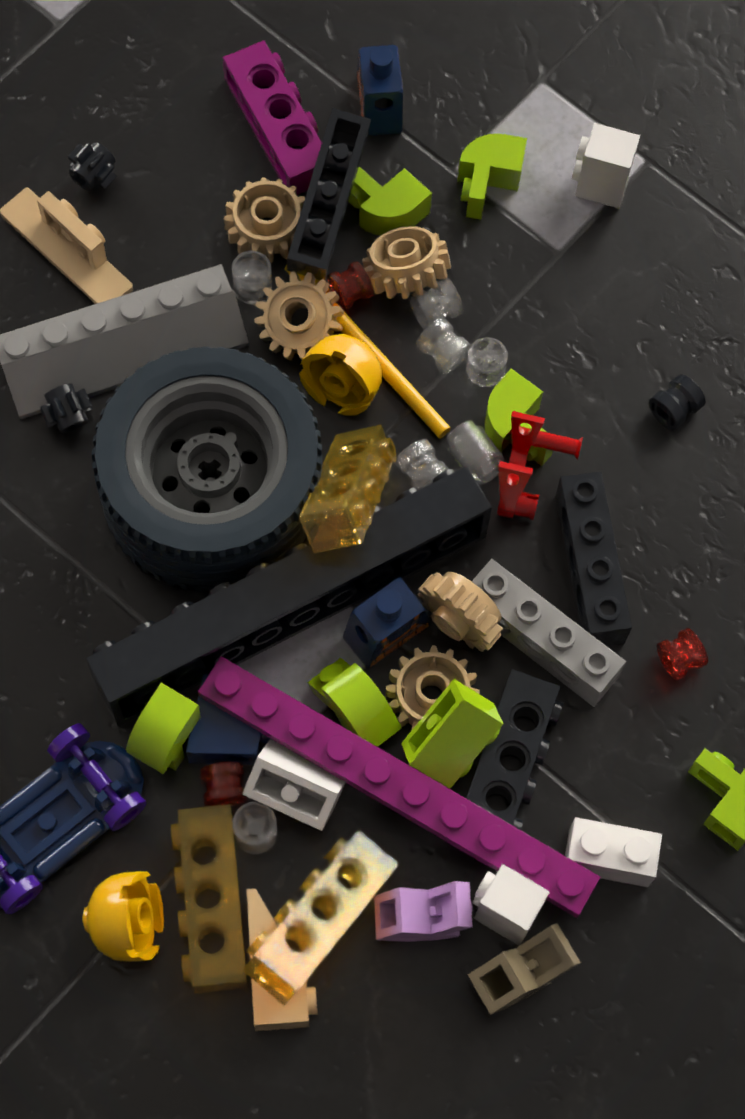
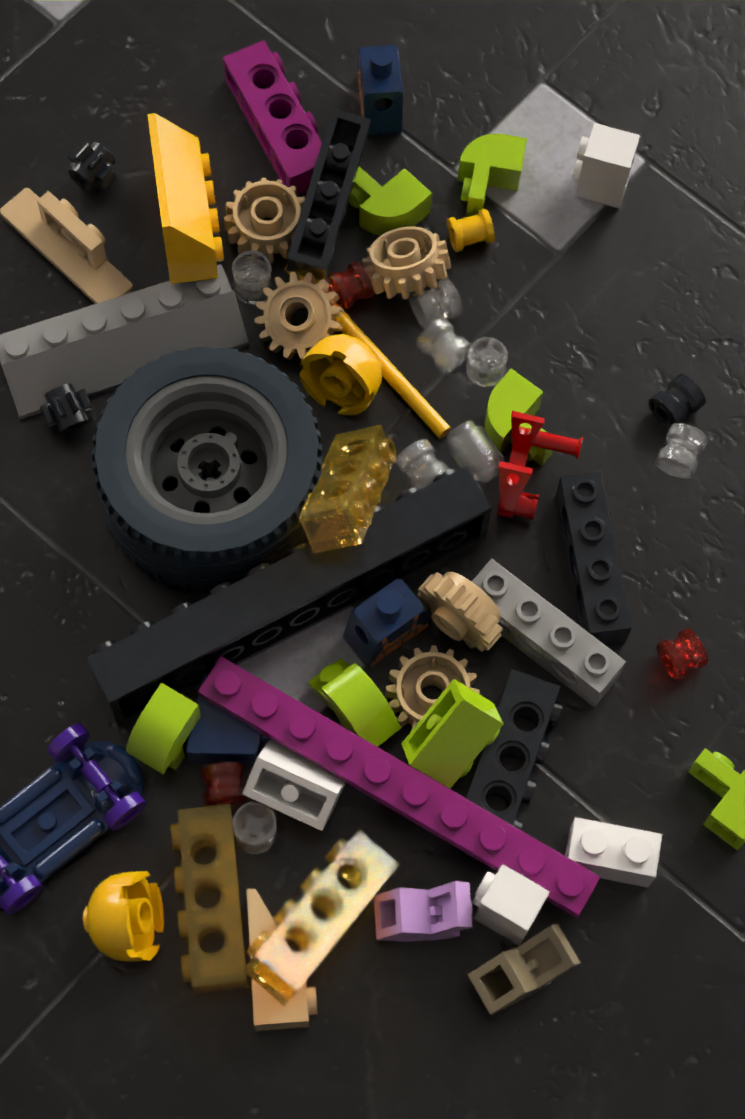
(184, 203): none -> yellow slope
(470, 230): none -> yellow bush
(680, 454): none -> clear wheel

